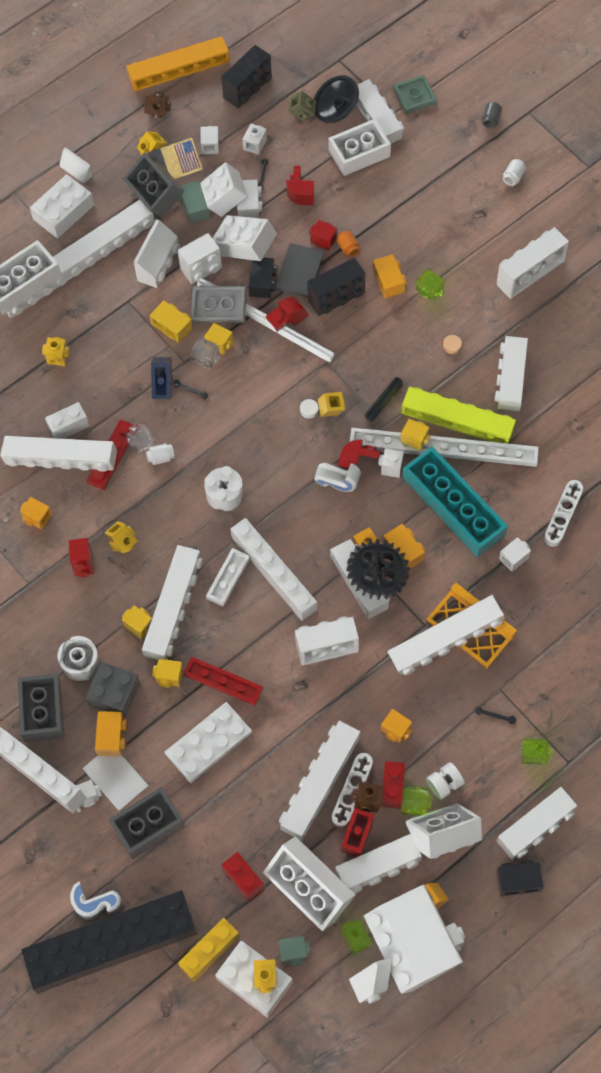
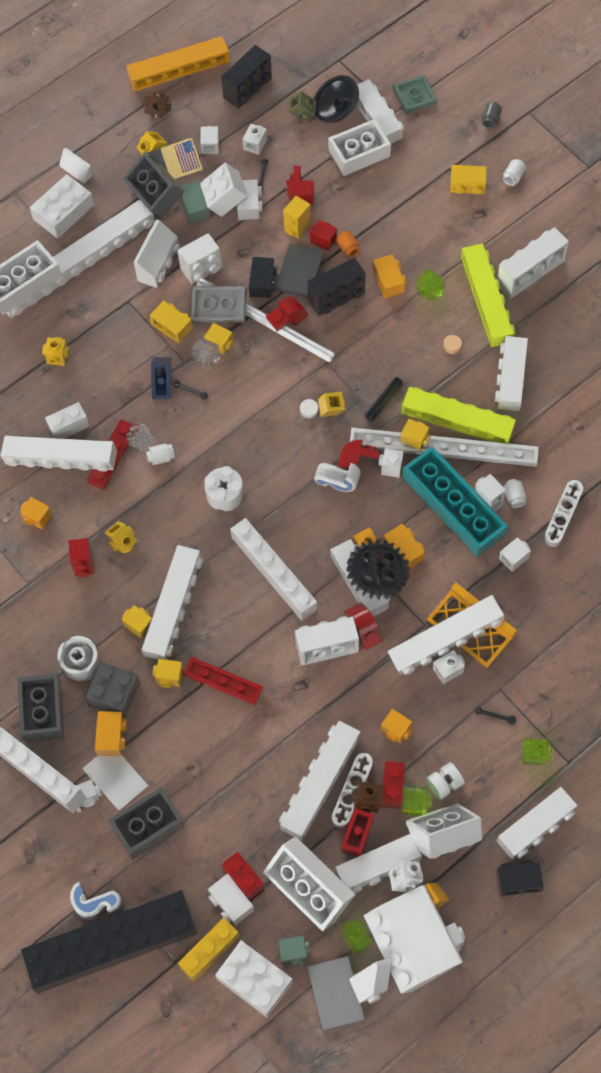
(208, 742): white plate -> none
(227, 577): white plate -> none
(230, 899): none -> white brick
(244, 237): white brick -> none
(265, 976): yellow brick -> none
(297, 217): none -> yellow brick
(334, 993): none -> light grey tile
(365, 625): none -> red brick
(405, 875): none -> white brick
(449, 666): none -> white brick
(468, 179): none -> yellow brick
(487, 294): none -> neon yellow brick
(491, 491): none -> white brick
(515, 493): none -> white brick

